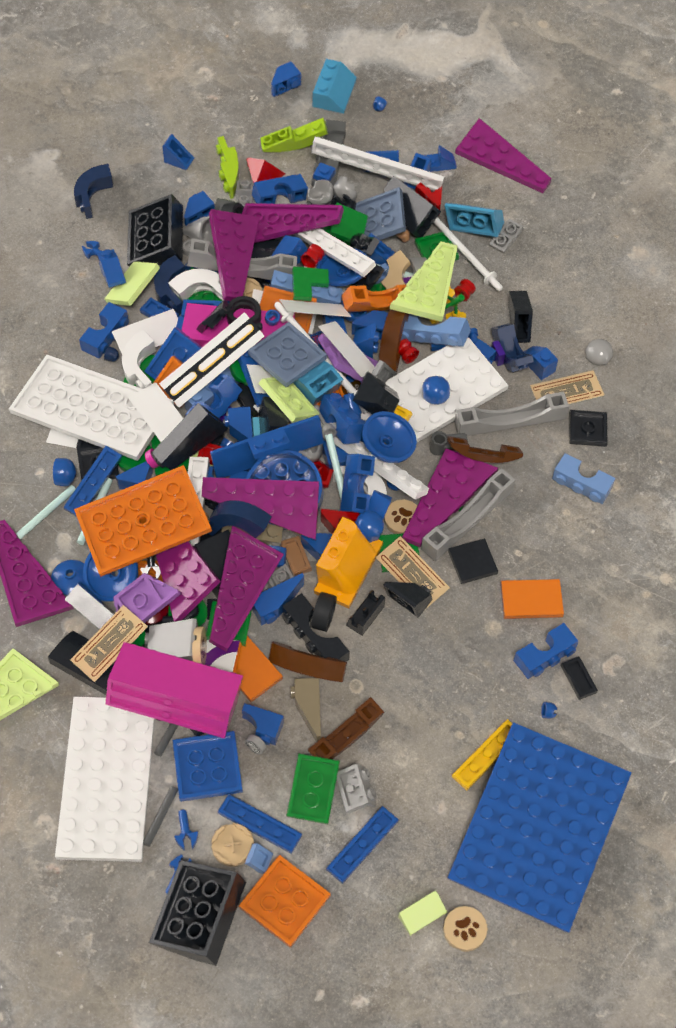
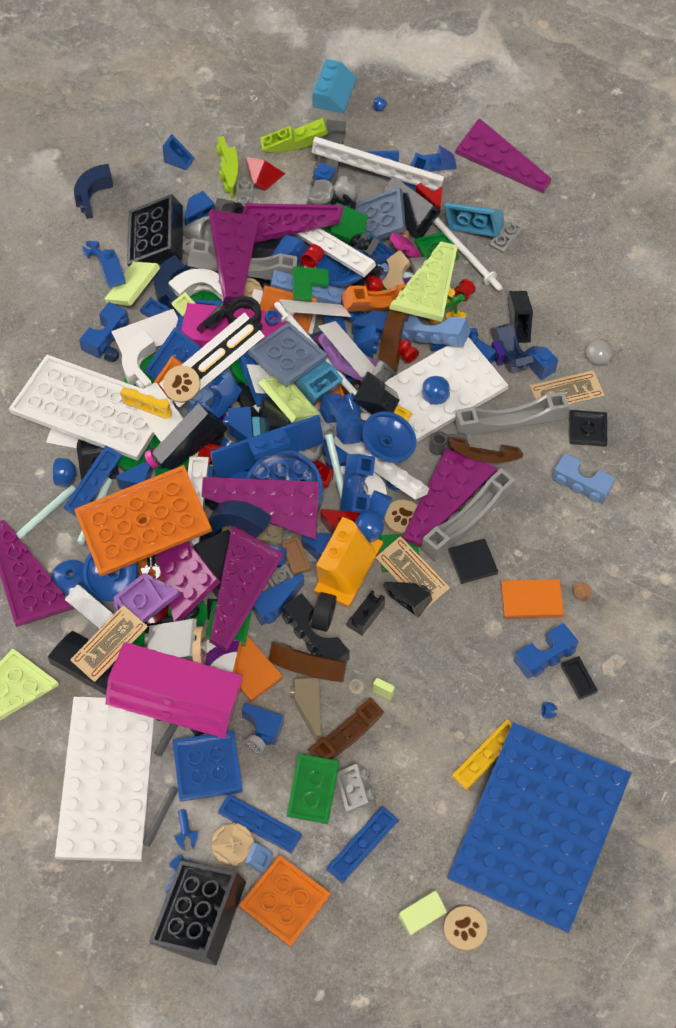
(146, 403): none -> yellow plate
(181, 303): none -> yellowish green tile
(181, 383): none -> tan tile
(285, 79): blue slope -> none
(290, 186): blue arch -> none
(375, 283): none -> red piece
(383, 689): none -> yellowish green tile
(403, 243): none -> dark pink slope
(582, 591): none -> medium nougat plate

